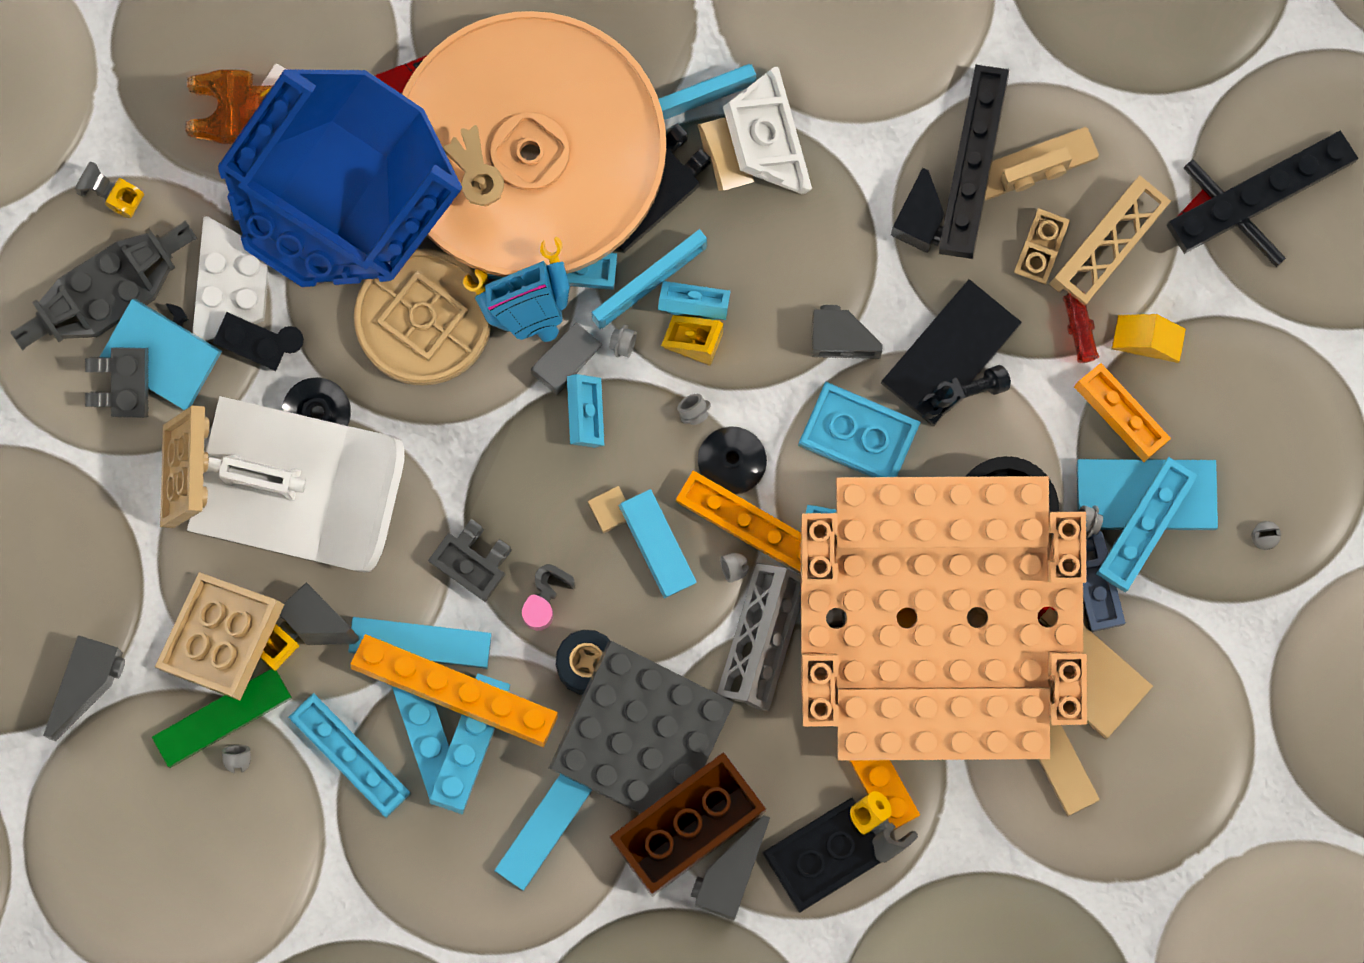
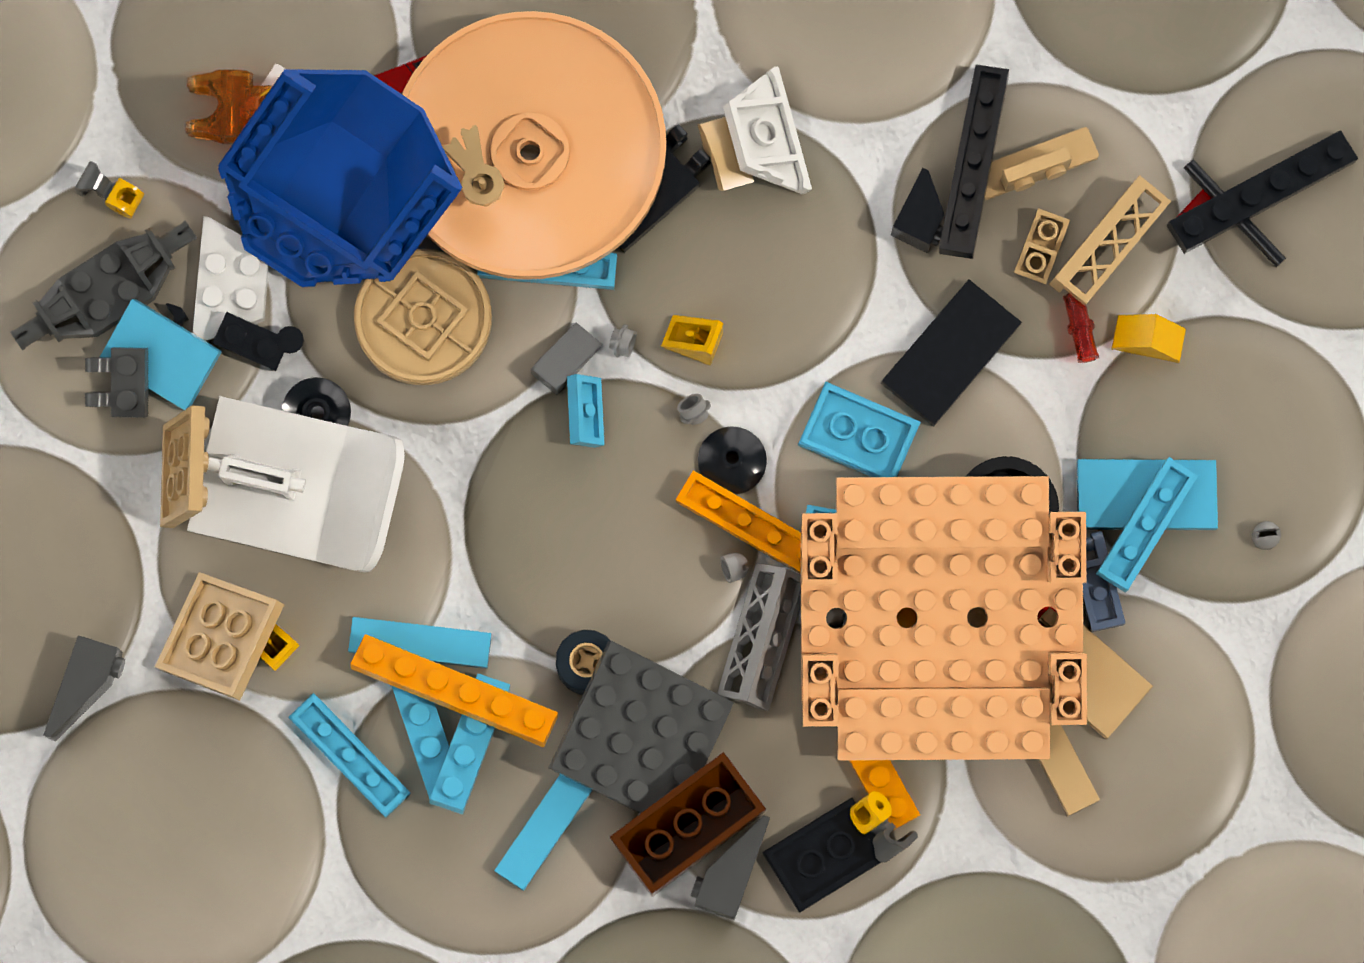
(221, 718): green tile -> none
(236, 757): light grey hinge -> none
(314, 620): dark grey slope -> none
(466, 566): dark grey plate -> none
(526, 300): dark azure torso -> none
(537, 609): leg -> none
(606, 509): tan tile -> none
(649, 279): medium azure tile -> none
(657, 543): medium azure tile -> none
(694, 300): medium azure plate -> none
(707, 91): medium azure tile -> none
(841, 335): dark grey slope -> none
(951, 393): black bar -> none
(1093, 520): light grey plate -> none
(1122, 412): light orange plate -> none

